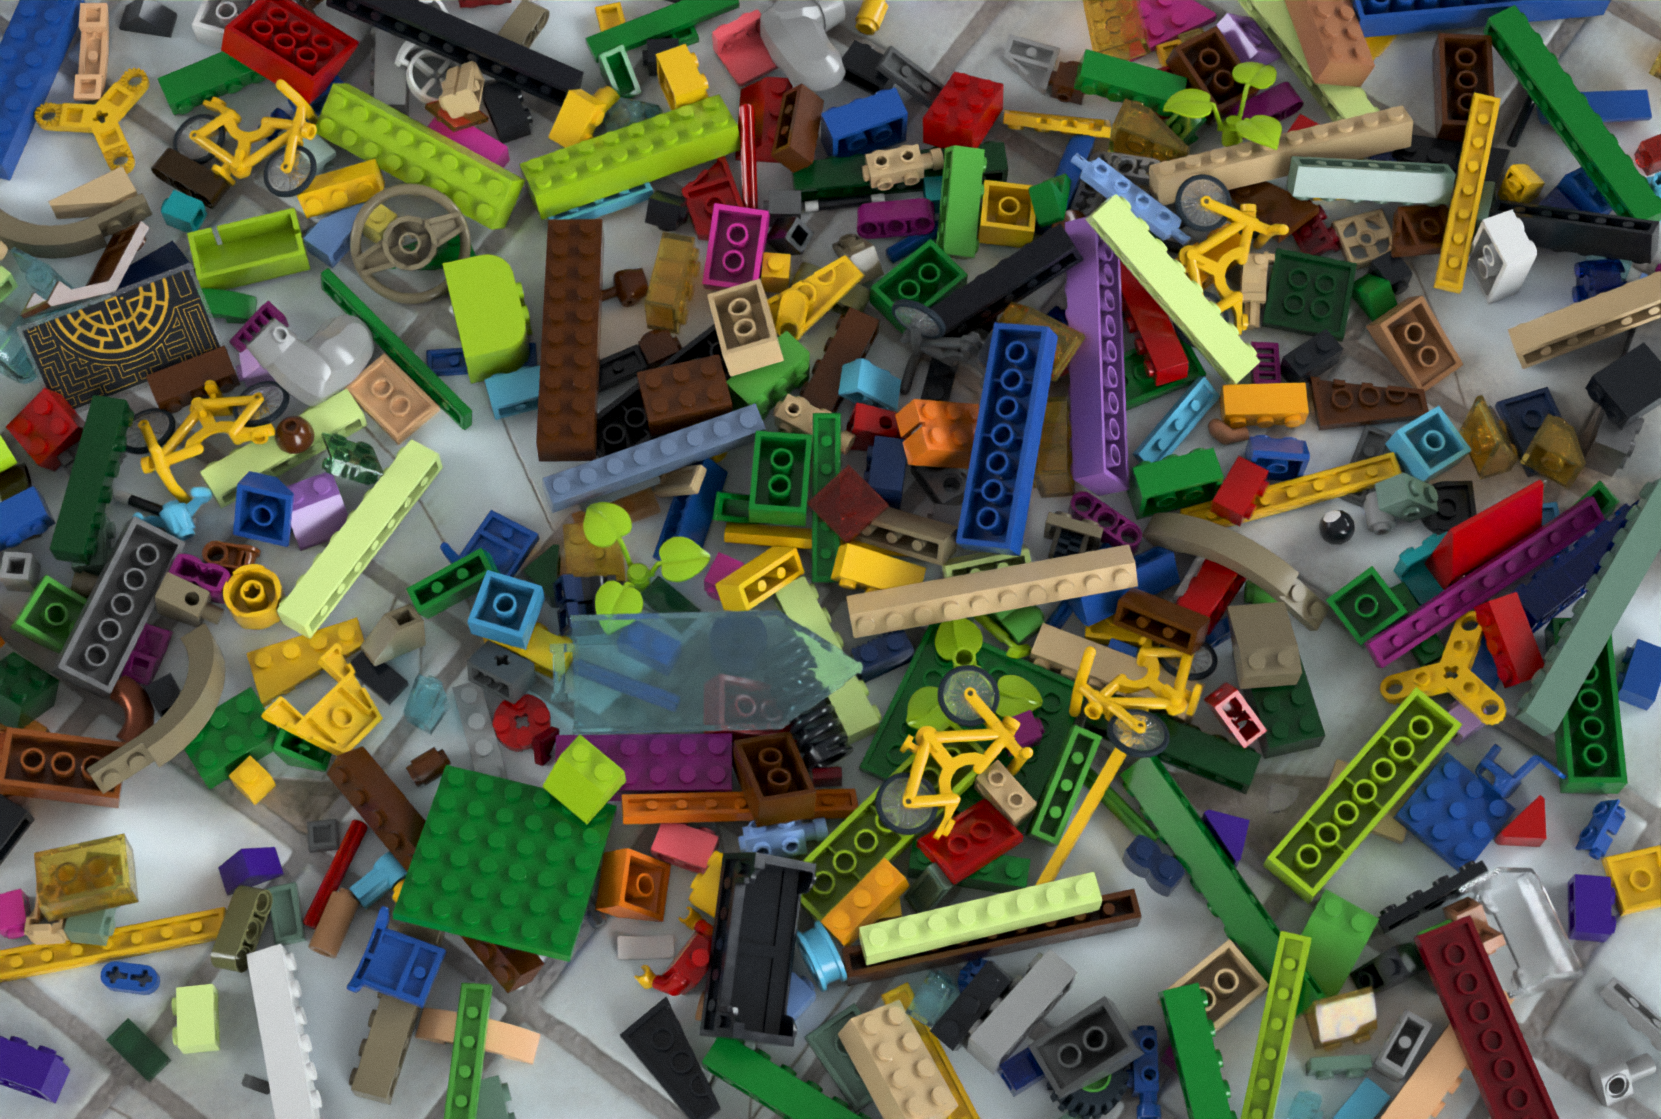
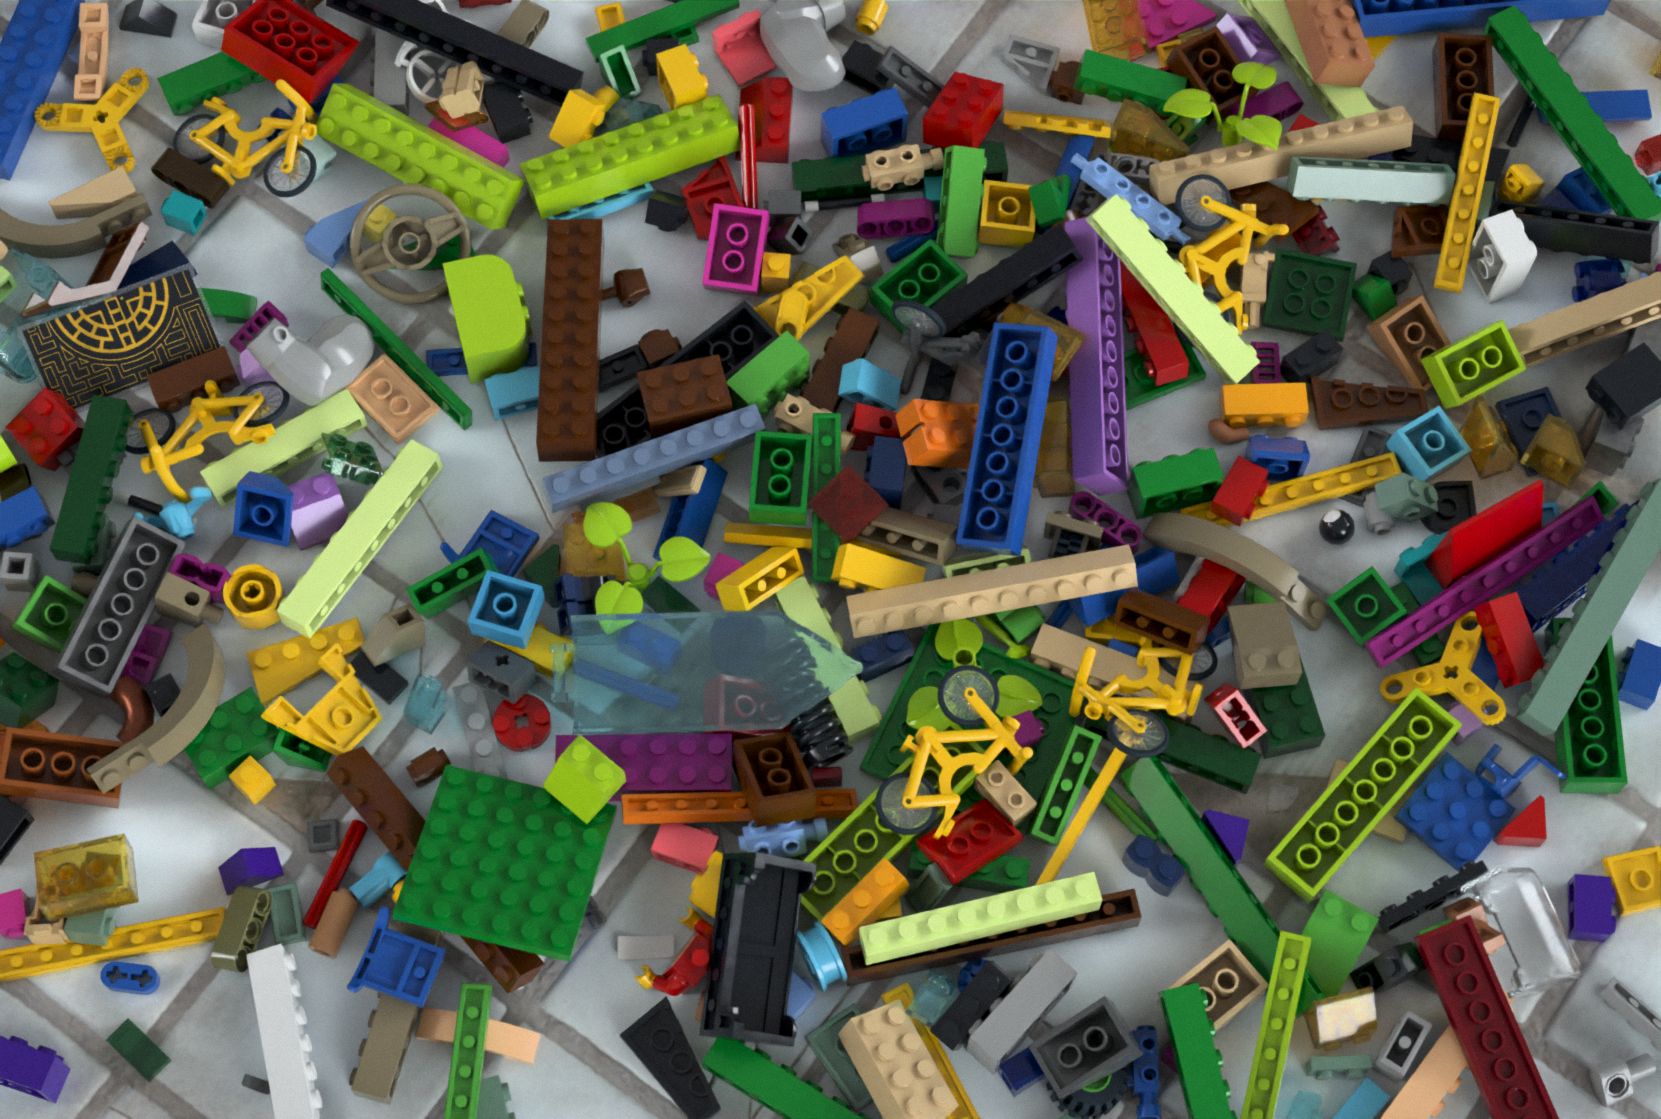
(196, 1019): yellowish green brick -> none
(233, 554): dark orange piece -> none
(250, 251): lime piece -> none
(294, 435): reddish brown brick -> none
(342, 188): yellow brick -> none
(543, 745): dark red tile -> none
(633, 885): orange slope -> none
(672, 283): clear yellow brick -> none
(732, 507): green slope -> none
(745, 327): tan brick -> none
(797, 128): reddish brown brick -> none
(1178, 421): medium azure plate -> none
(1345, 244): tan piece -> none
(1473, 364): none -> lime brick
(1606, 817): blue hinge -> none

